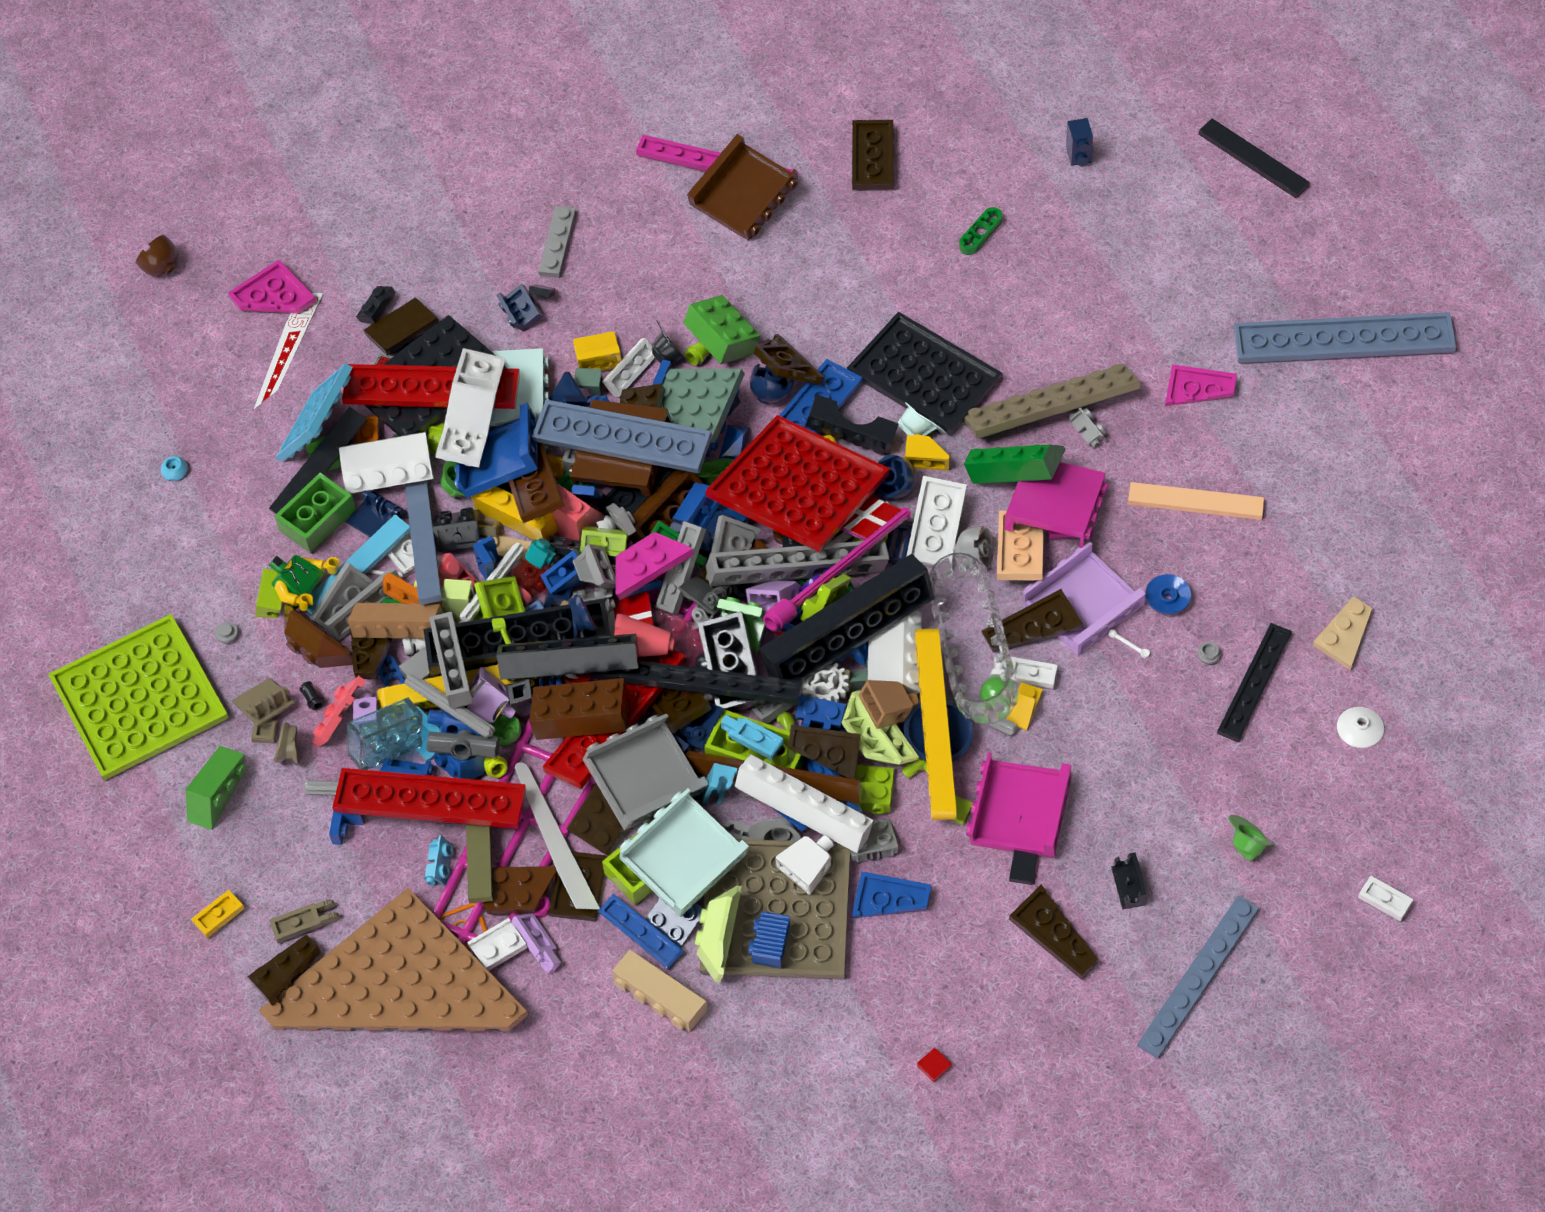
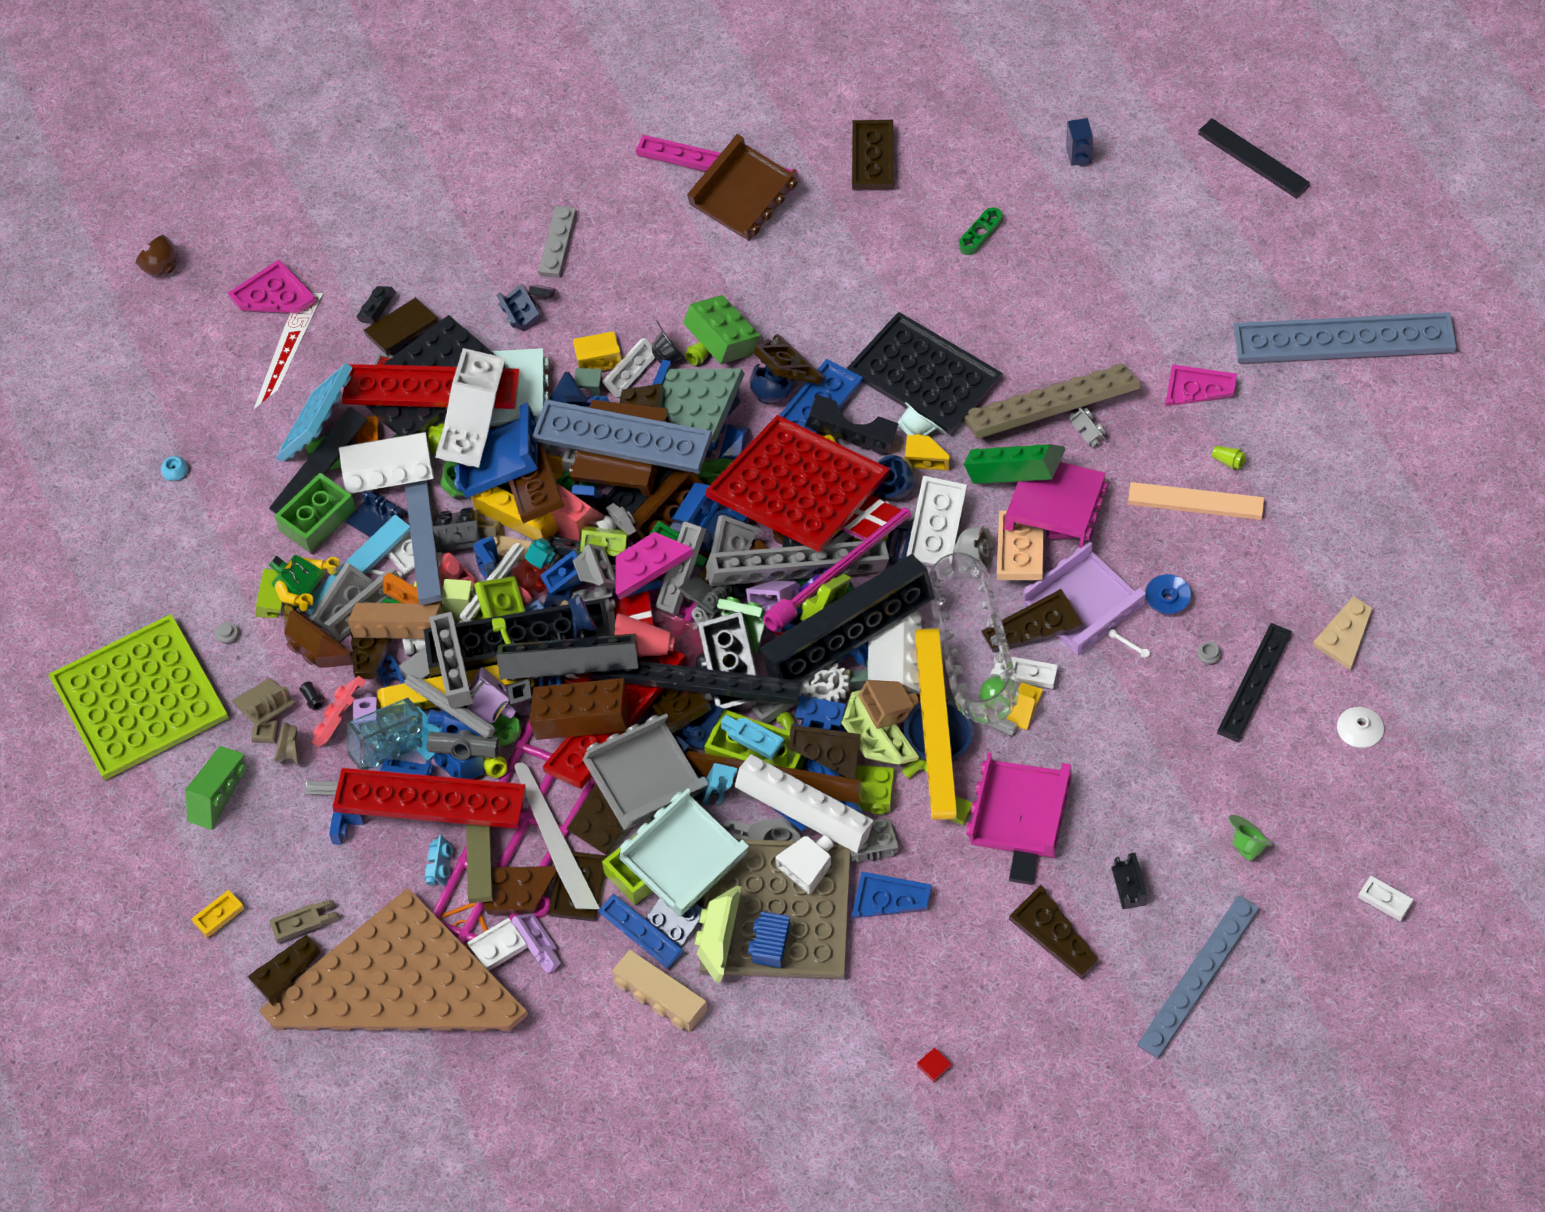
(1229, 456): none -> lime cone

